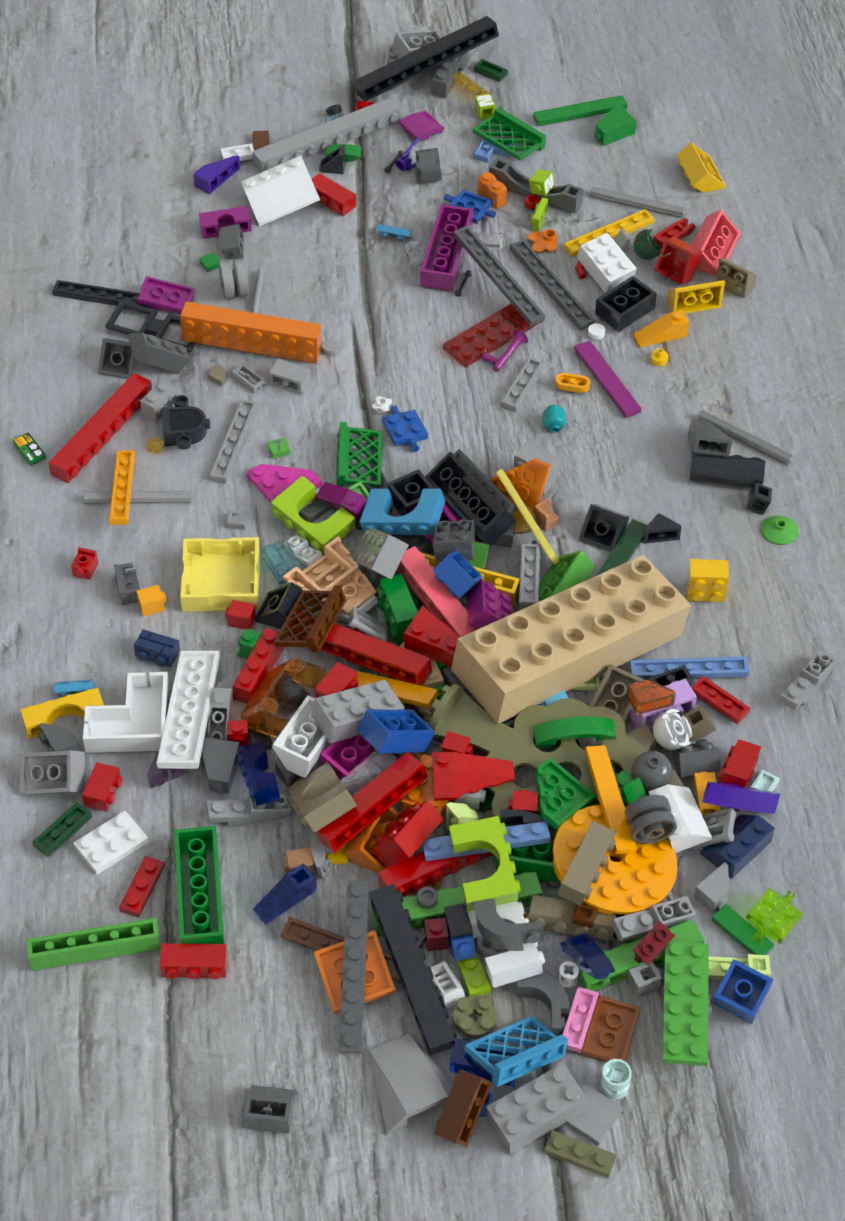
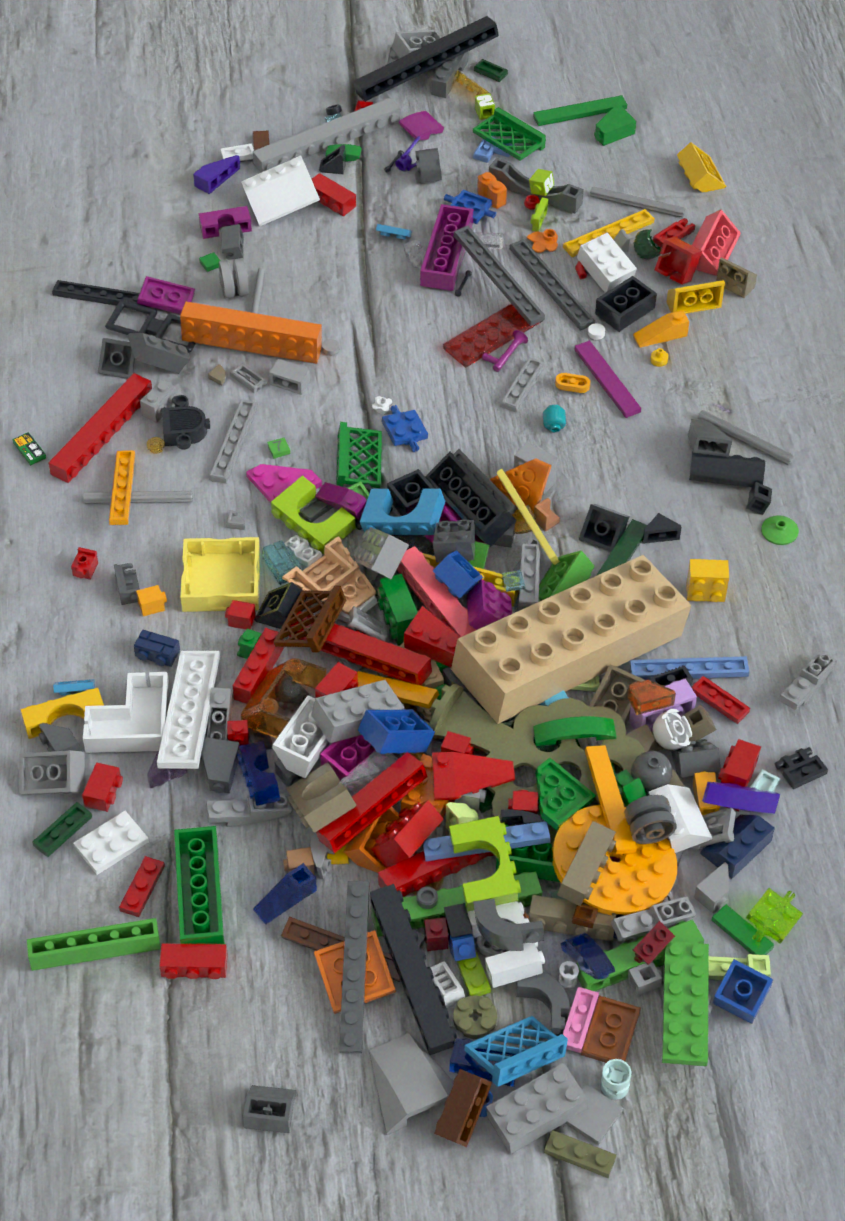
(513, 580): none -> clear light blue tile
(802, 772): none -> black plate

